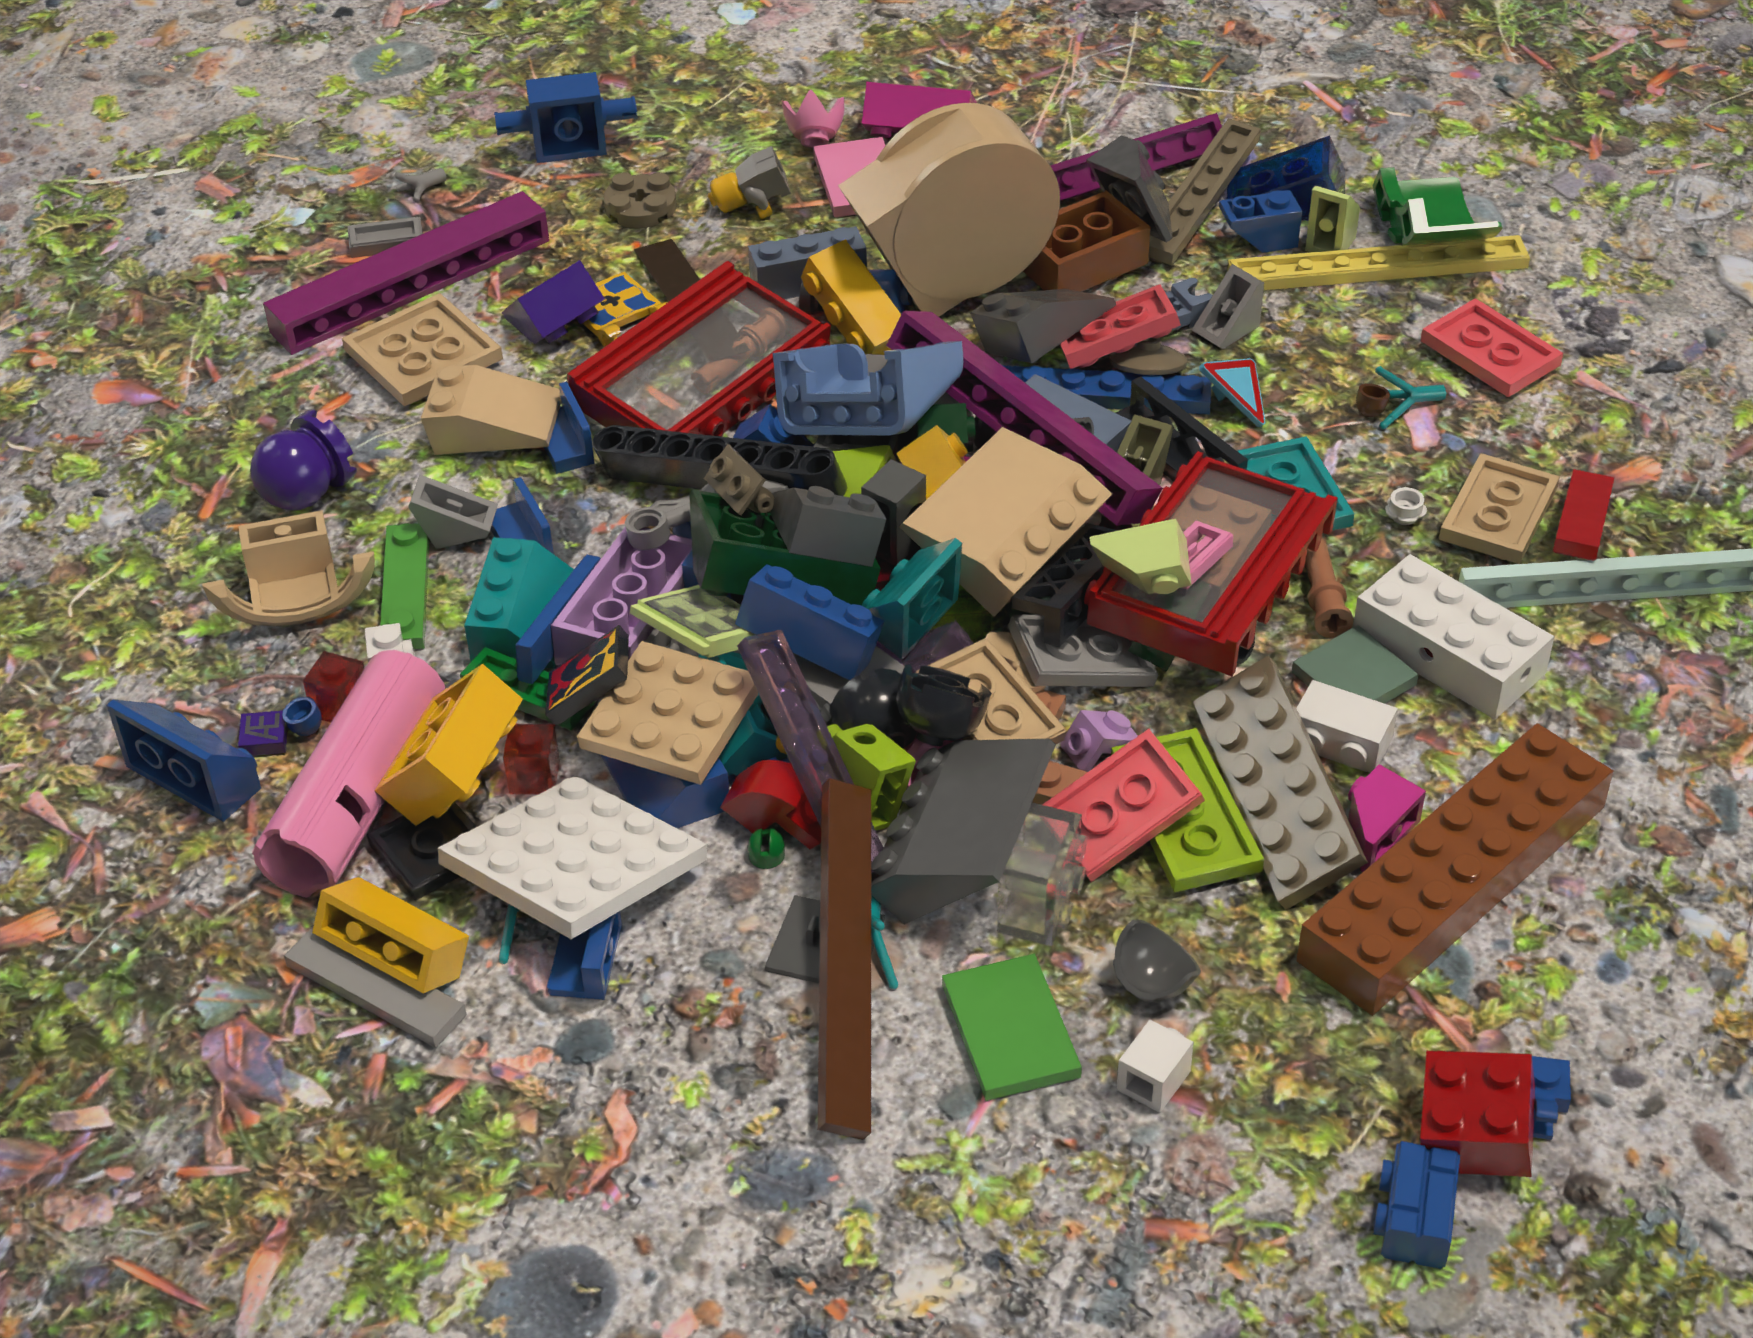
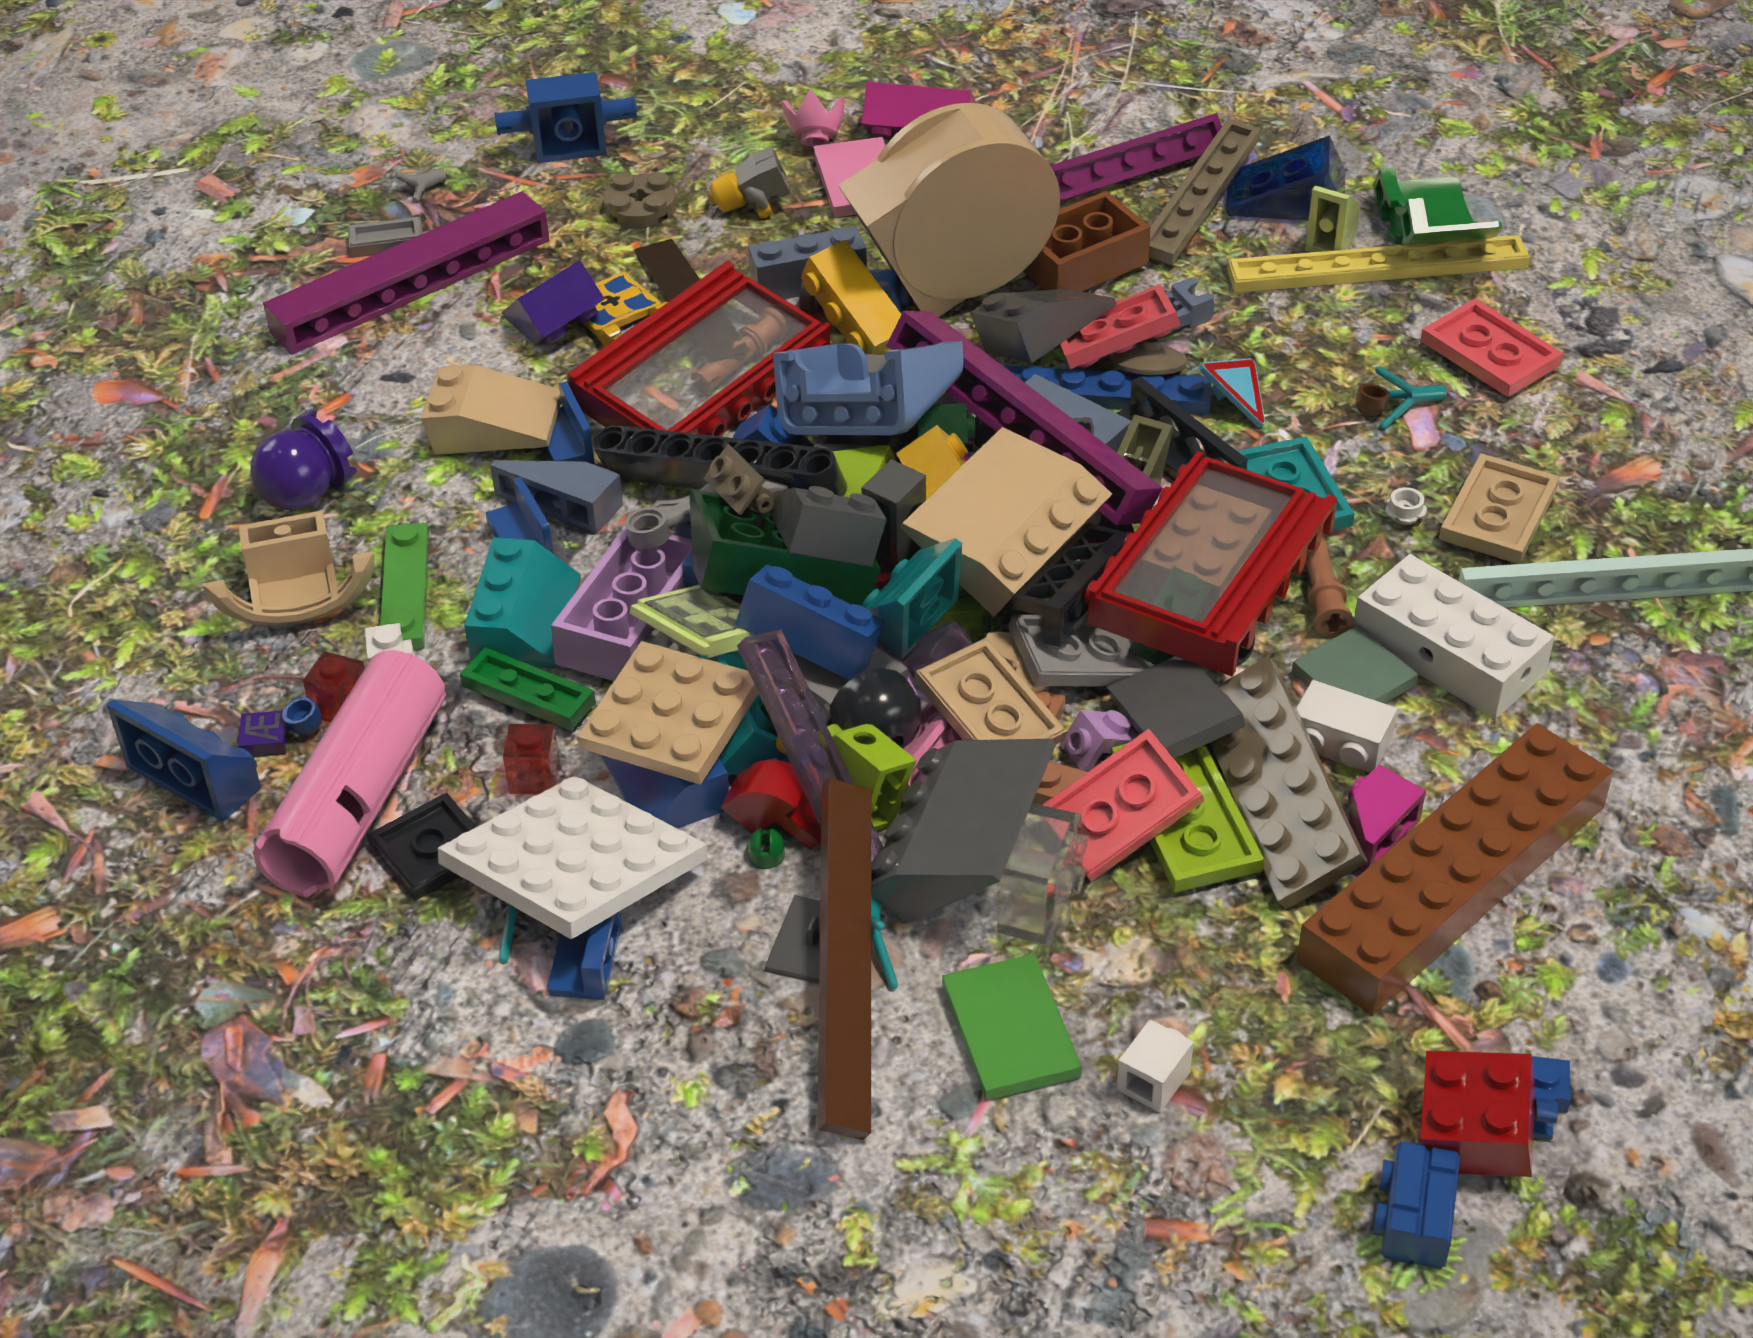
(390, 934): yellow brick -> none
(415, 342): tan plate -> none
(422, 1015): light grey tile -> none
(450, 514): light grey slope -> none
(450, 746): yellow brick -> none
(536, 645): blue tile -> none
(563, 489): none -> sand blue slope
(587, 675): black tile -> none
(940, 704): black cylinder -> none
(1128, 177): dark grey slope -> none
(1147, 556): yellowish green slope -> none
(1152, 963): dark grey helmet -> none
(1176, 705): none -> dark grey tile
(1208, 550): bright pink tile -> none
(1232, 309): light grey slope -> none
(1265, 220): blue slope -> none
(1583, 515): red tile -> none

